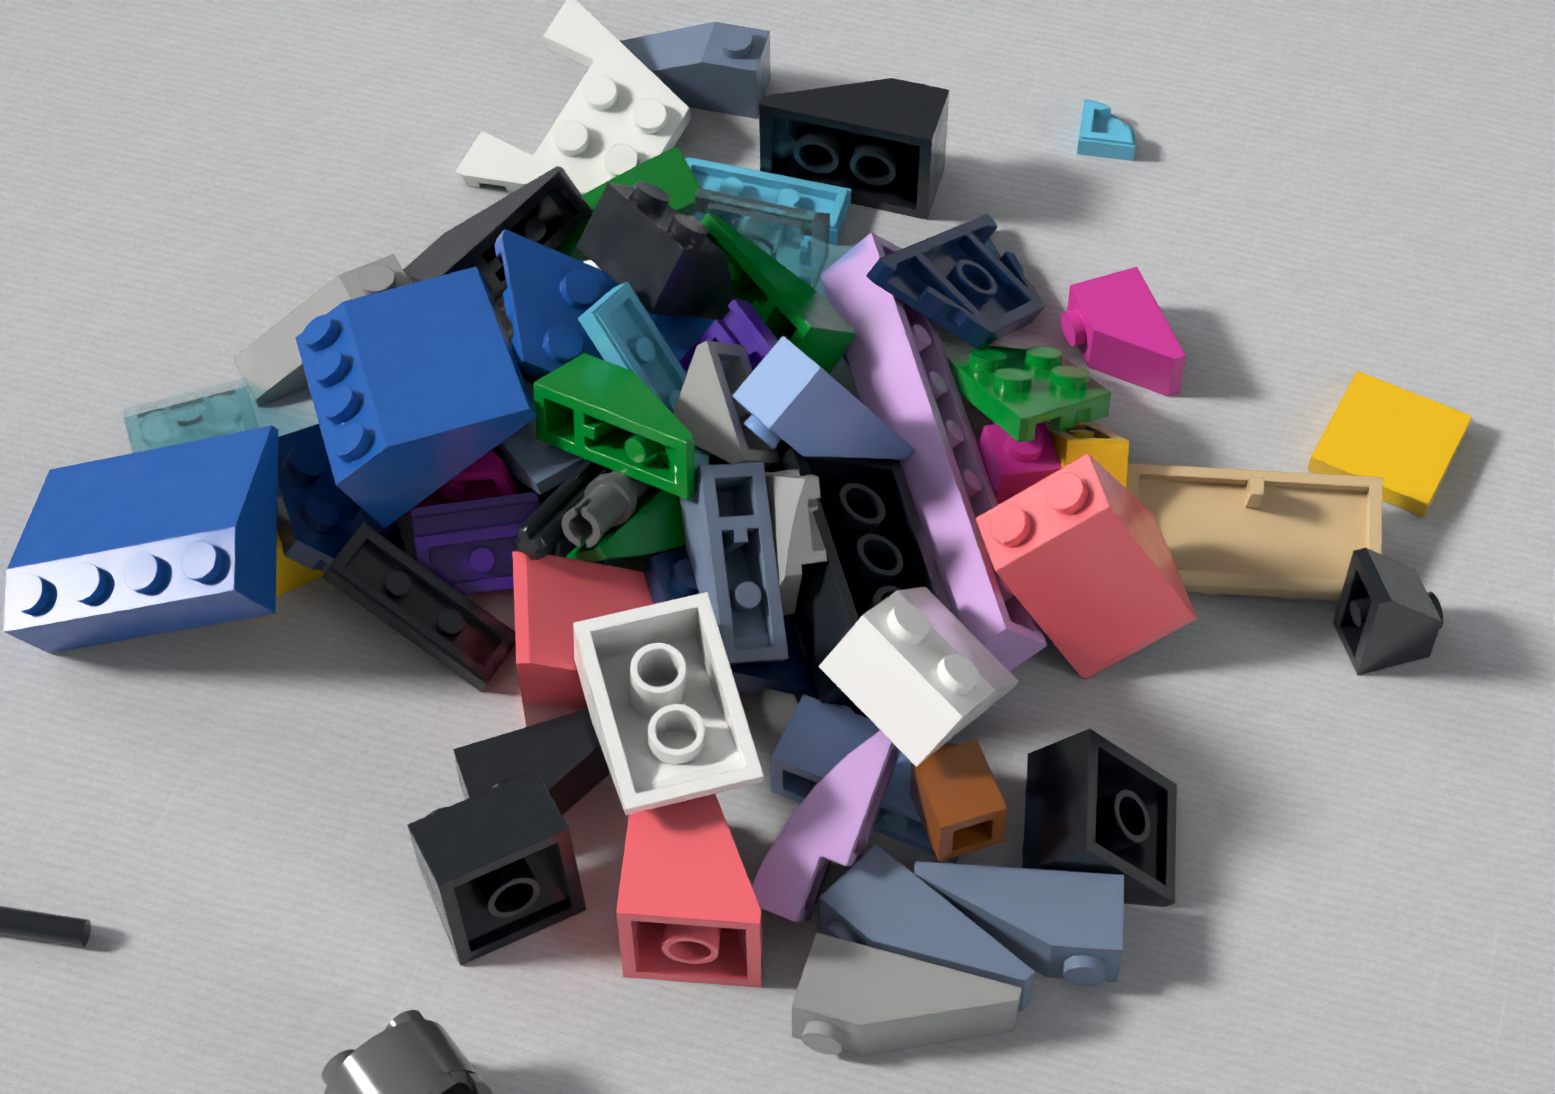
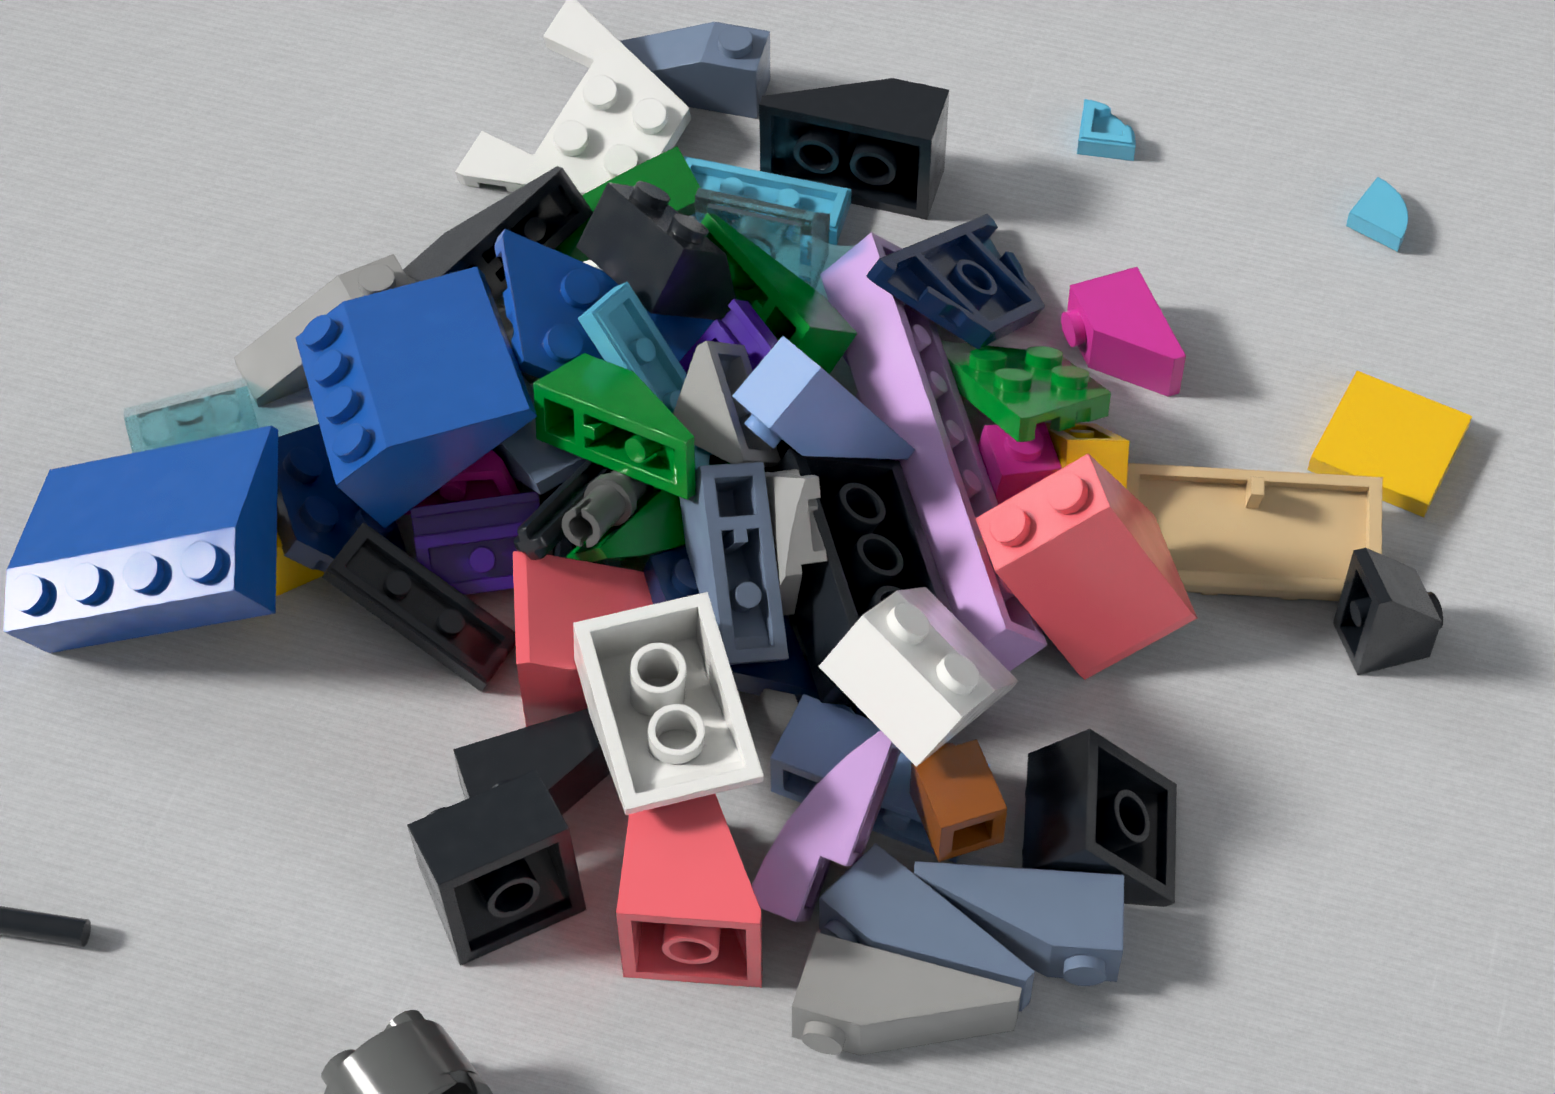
(1380, 215): none -> medium azure tile

